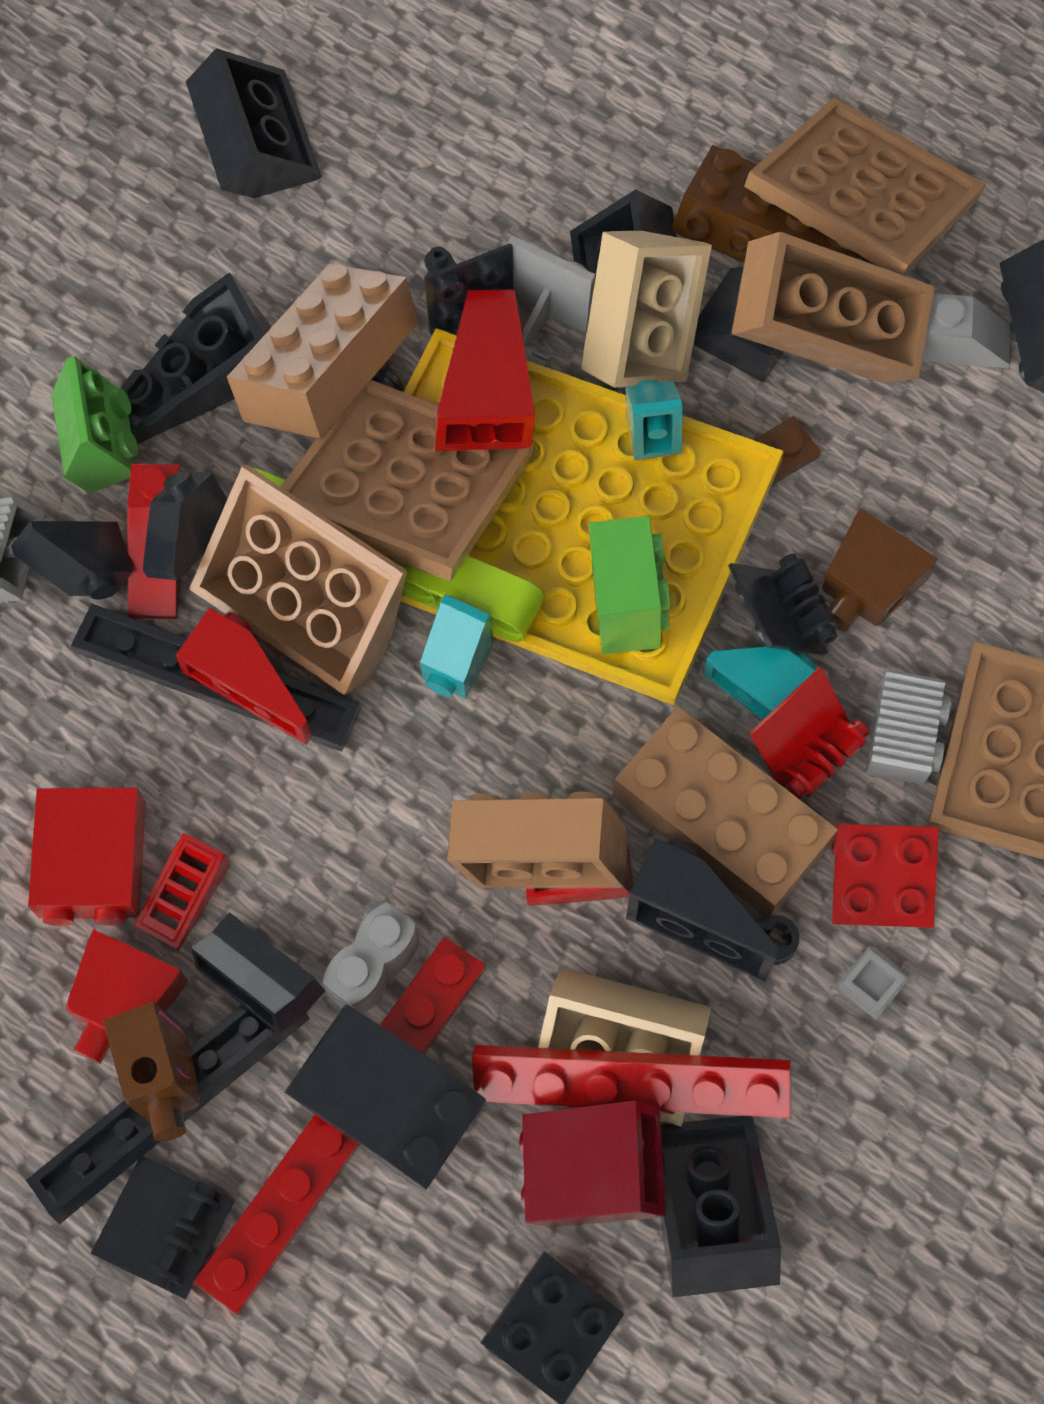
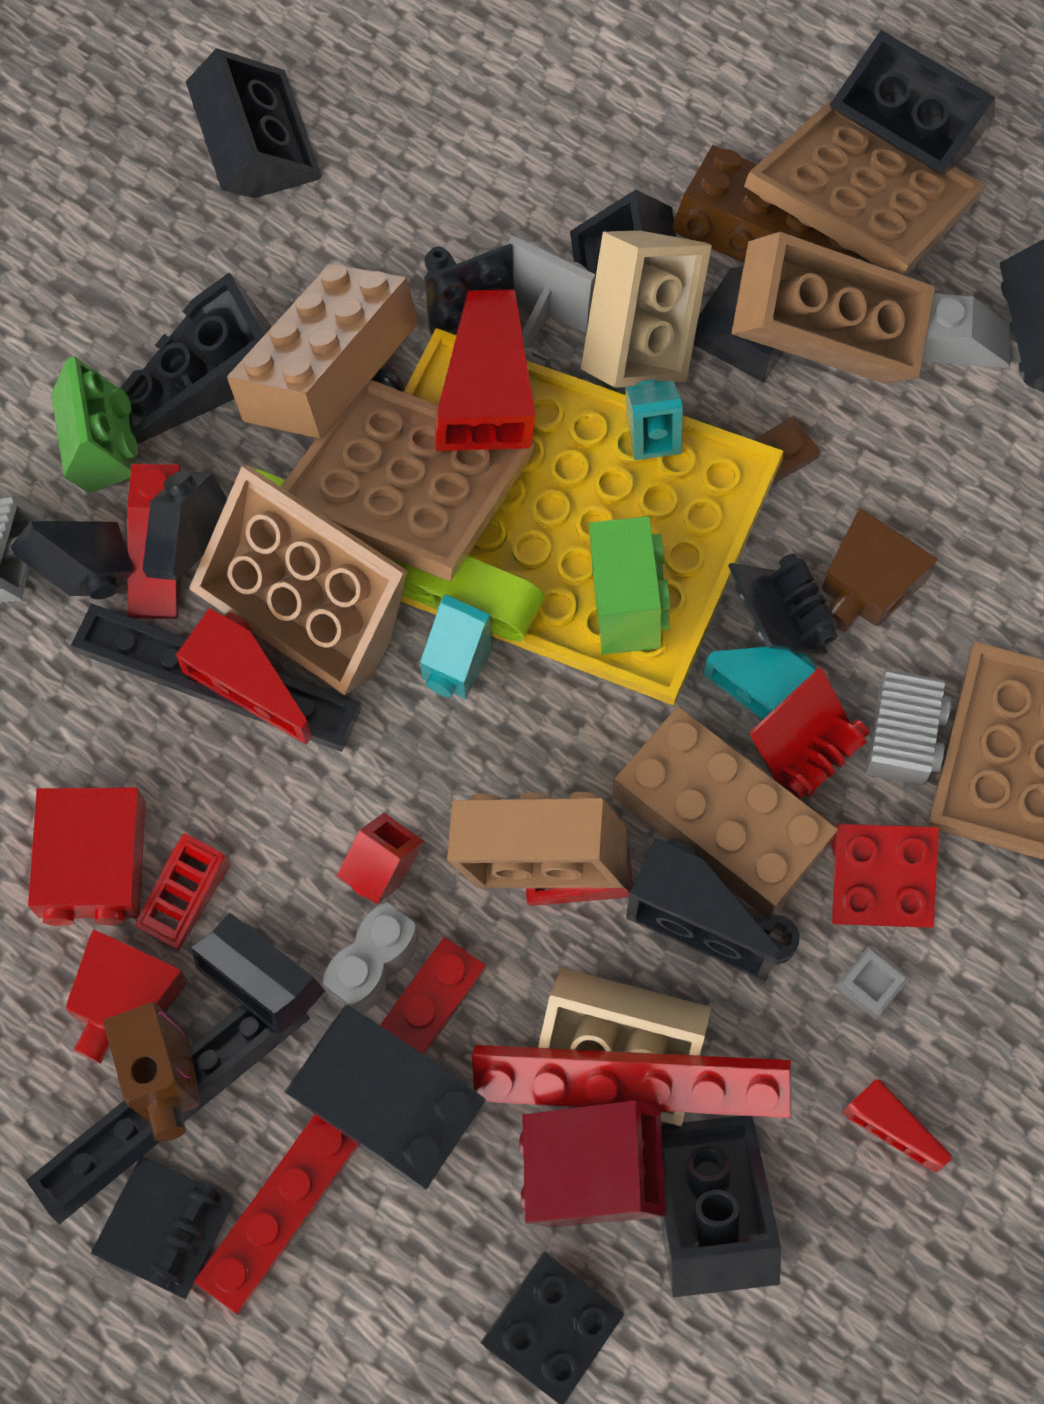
(380, 858): none -> red brick
(889, 1120): none -> red slope
(915, 104): none -> black slope

